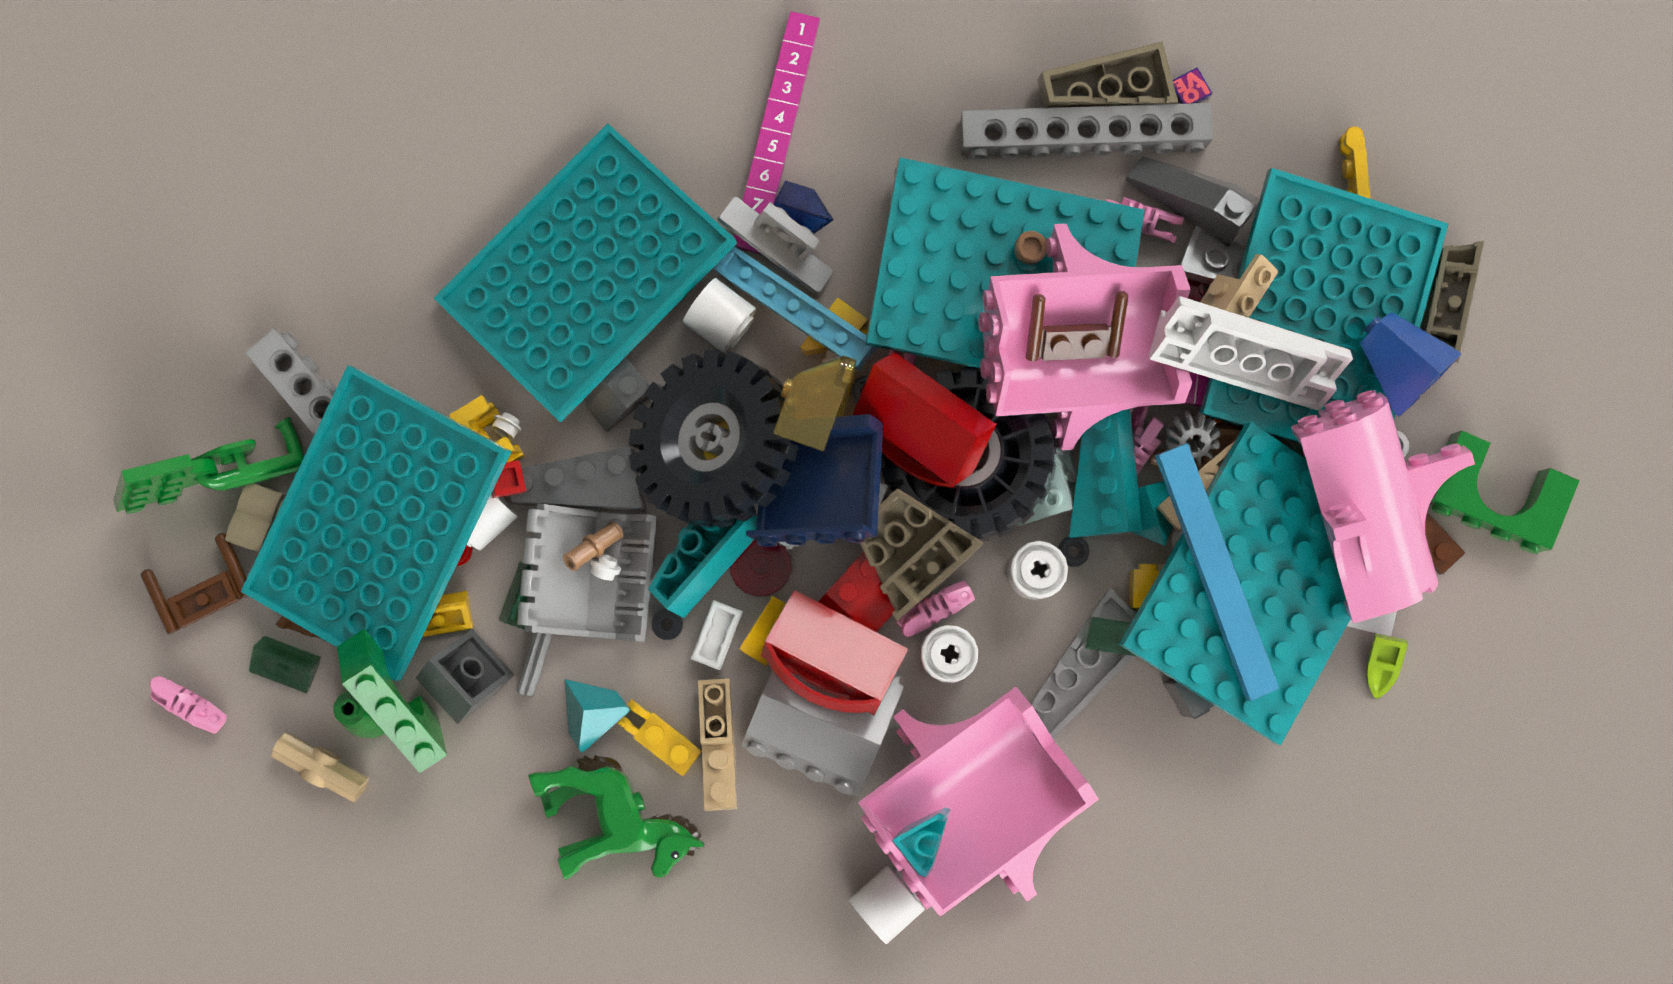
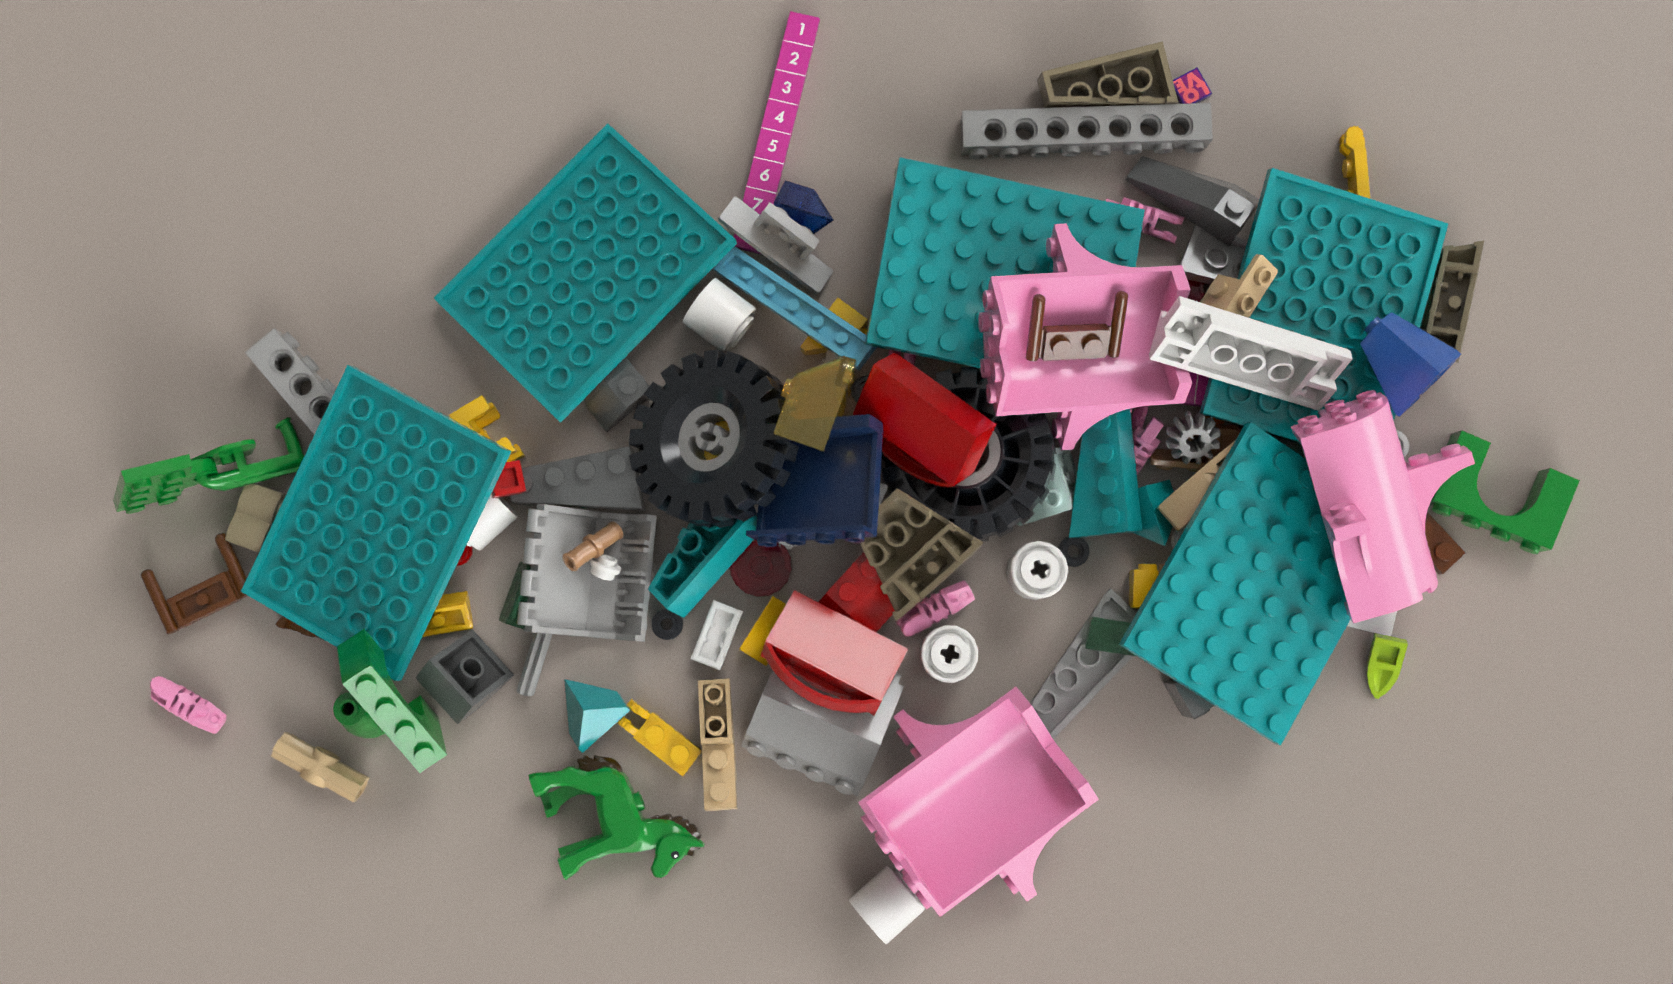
(284, 664): clear green slope -> none
(506, 425): white plate -> none
(922, 839): teal slope -> none
(1030, 247): medium nougat tile -> none
(1217, 572): dark azure tile -> none

